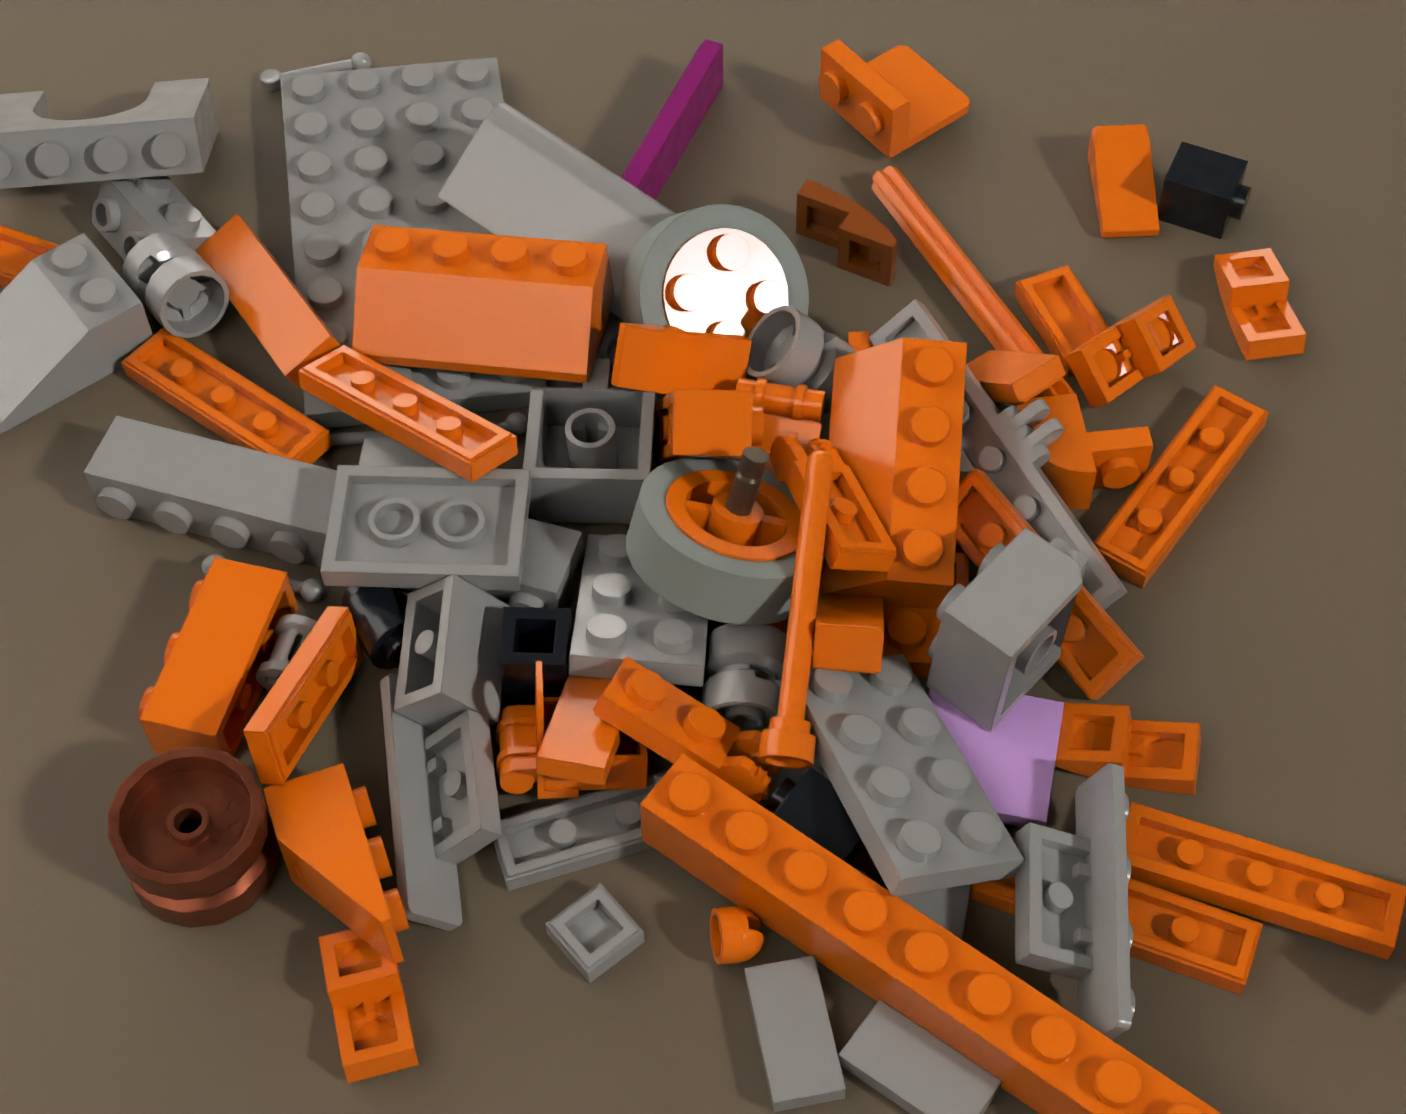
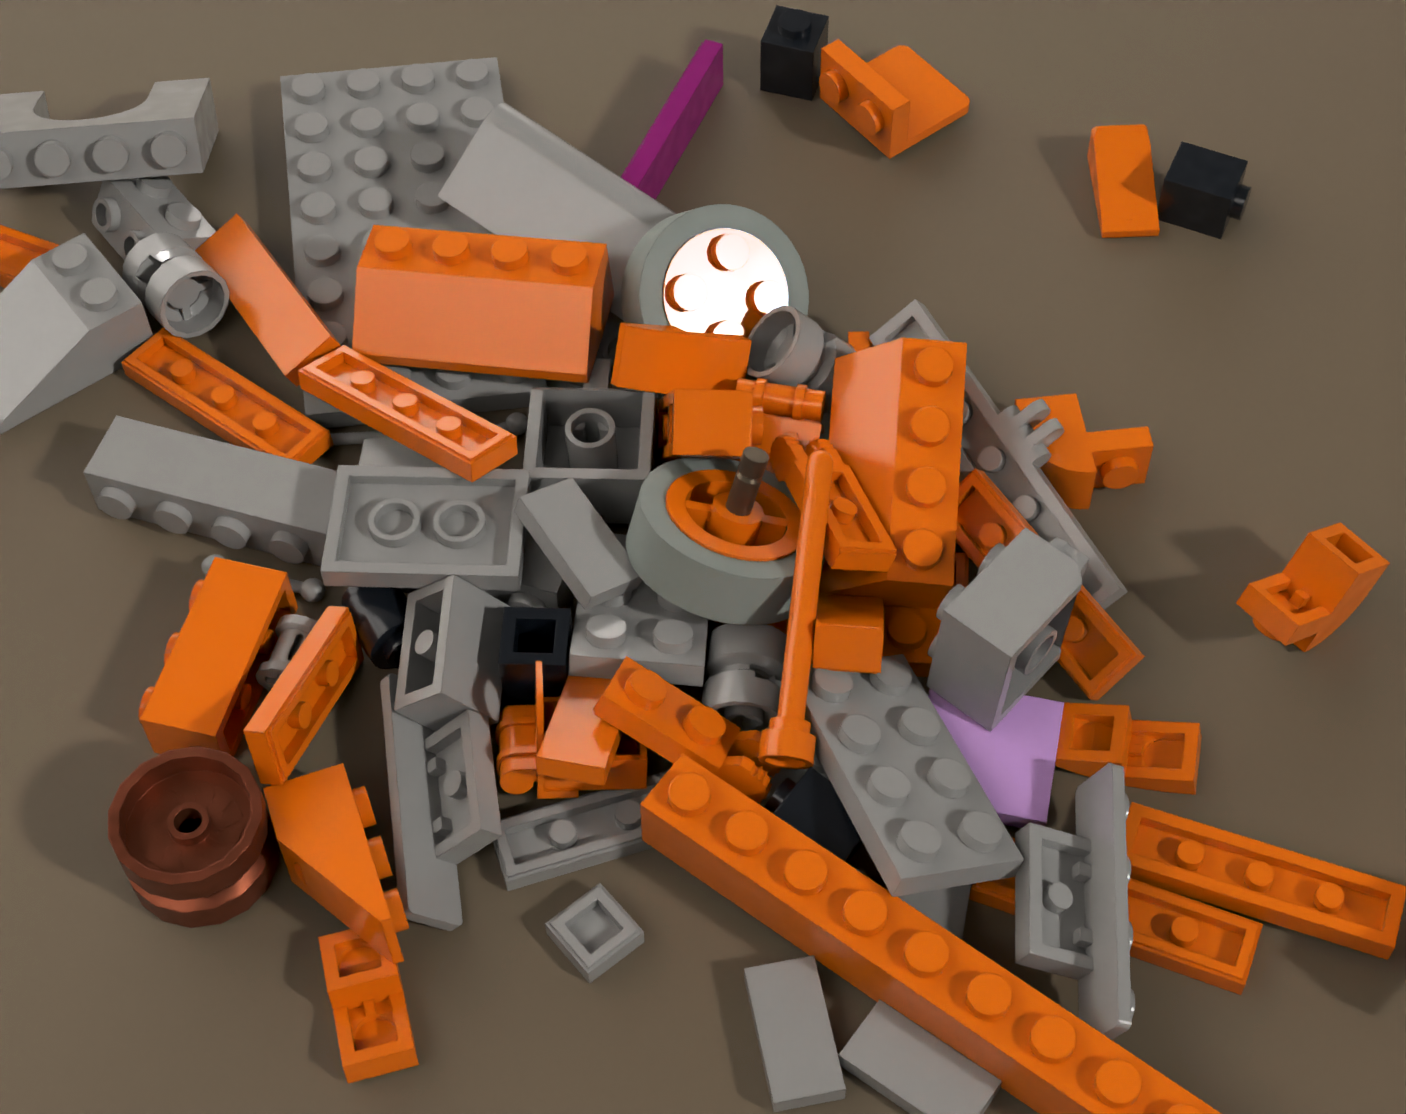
(271, 77): light grey hinge -> none
(577, 542): none -> light grey tile
(734, 934): orange hinge -> none
(792, 52): none -> black brick
(861, 239): dark orange slope -> none
(955, 268): orange axle -> none
(1016, 375): orange tile -> none
(1059, 311): orange tile -> none
(1130, 351): orange slope -> none
(1179, 485): orange tile -> none
(1257, 304): orange slope -> none
(1315, 589): none -> orange brick

